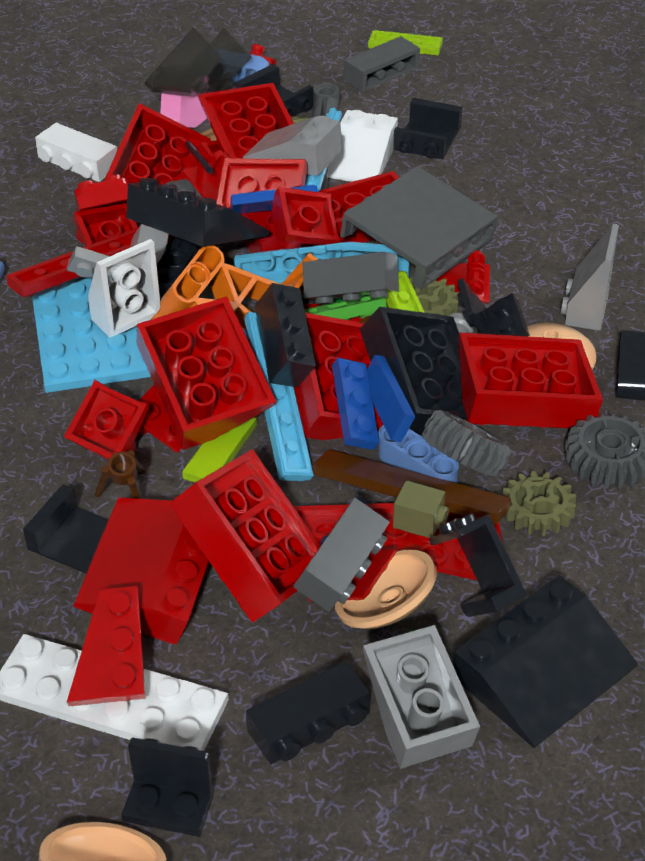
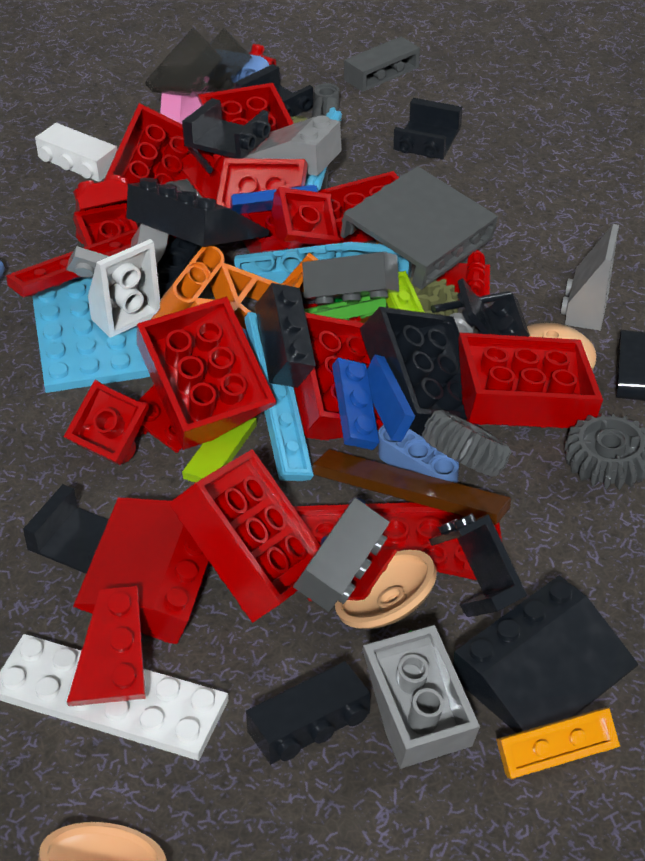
(122, 470): reddish brown plant -> none
(169, 787): black bracket -> none
(210, 133): none -> black panel
(365, 144): white slope -> none
(420, 509): olive brick -> none
(428, 44): lime tile -> none
(457, 304): none -> black axle
(541, 502): olive gear -> none
(557, 743): none -> light orange plate

